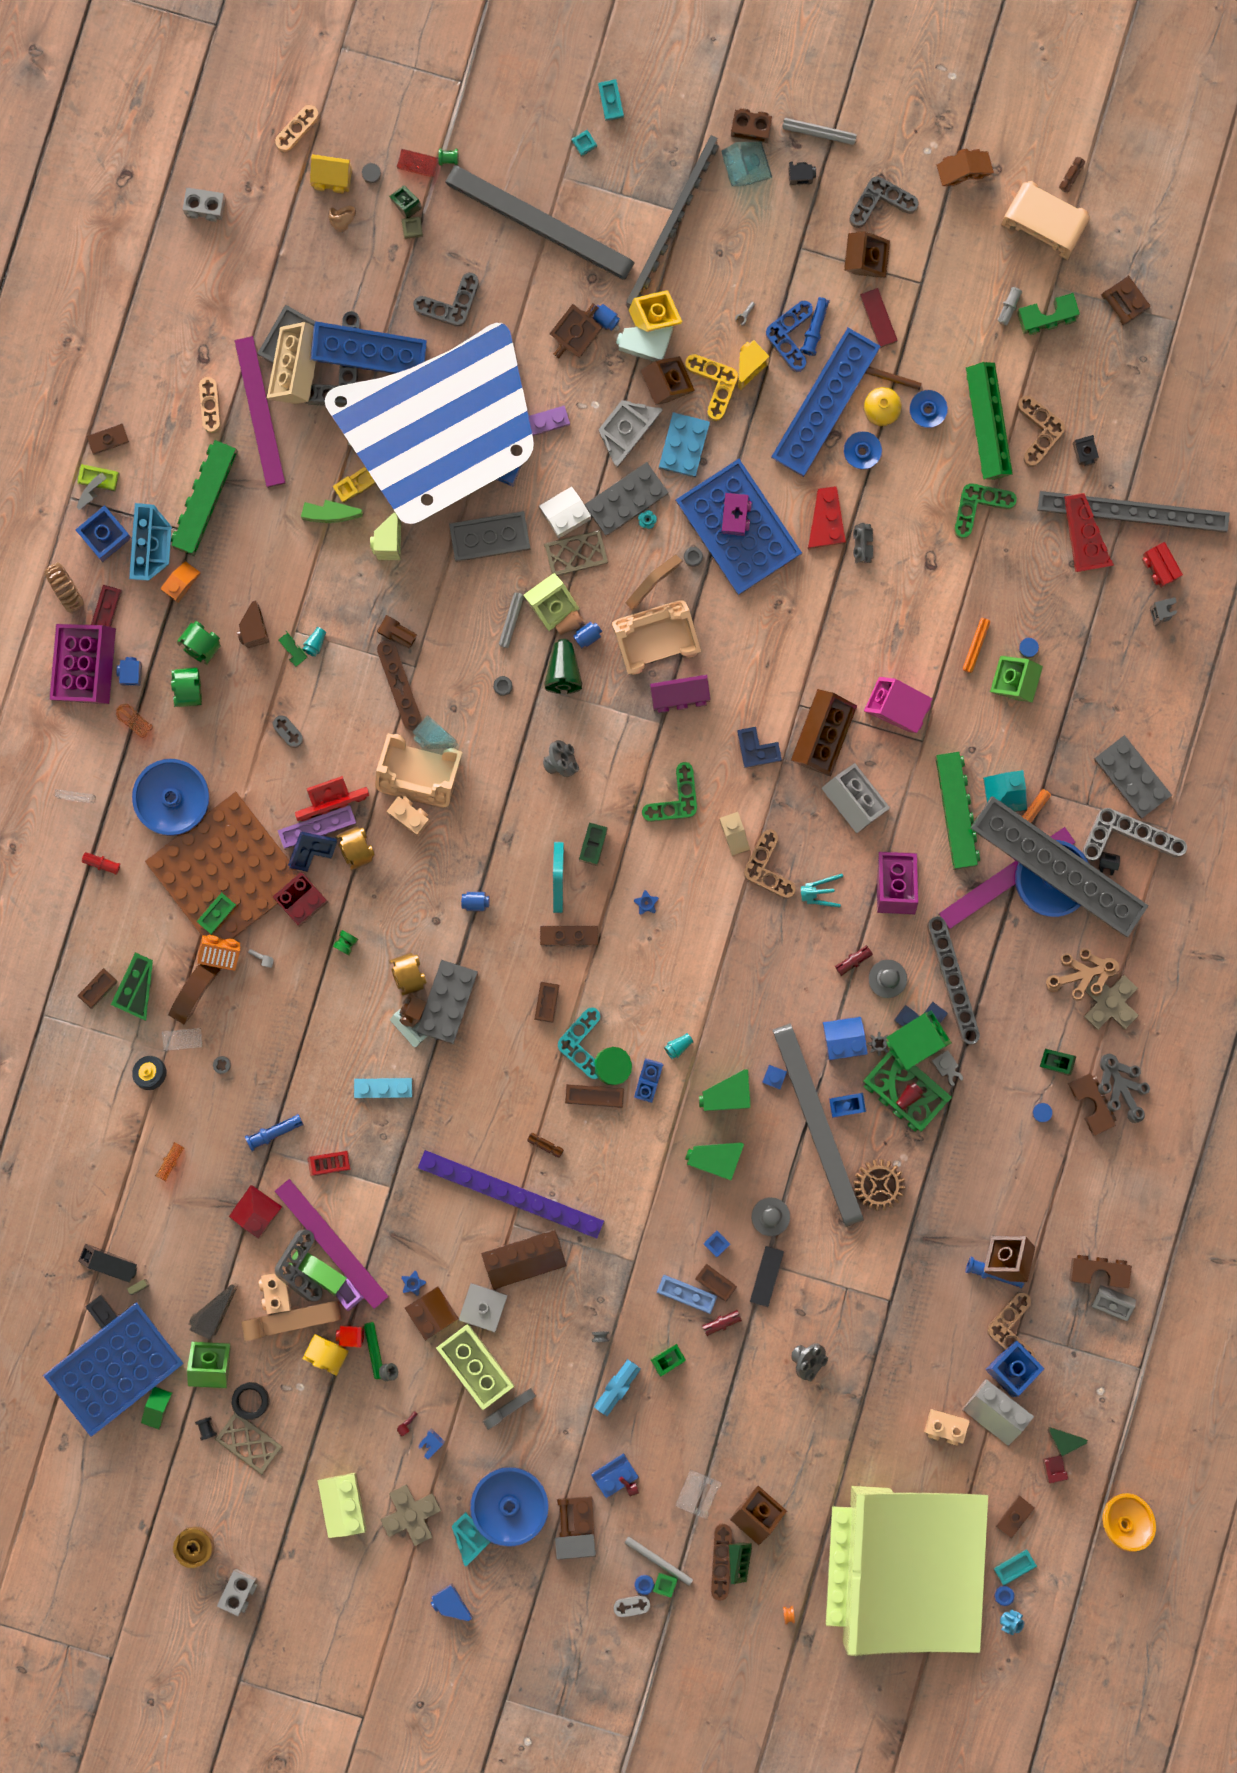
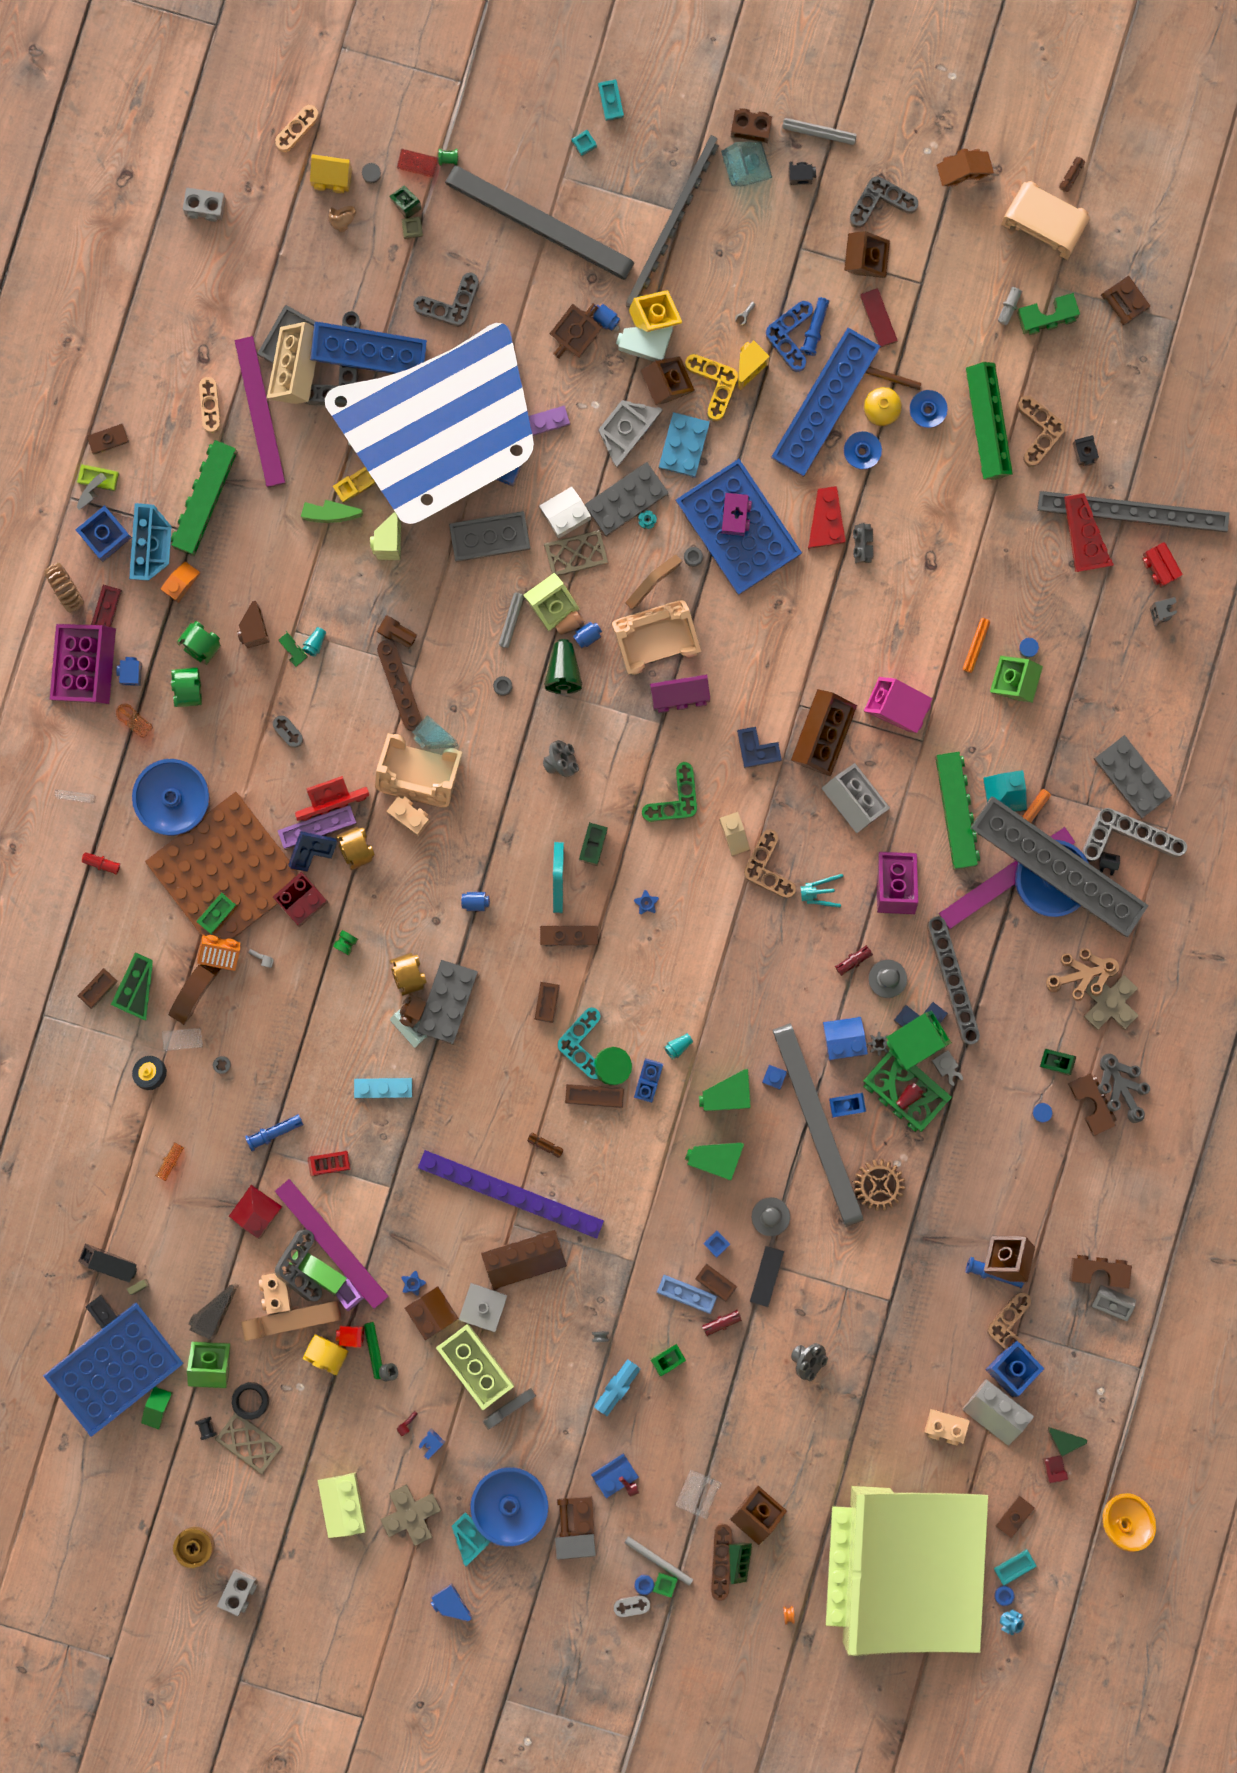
(973, 501): green beam -> none

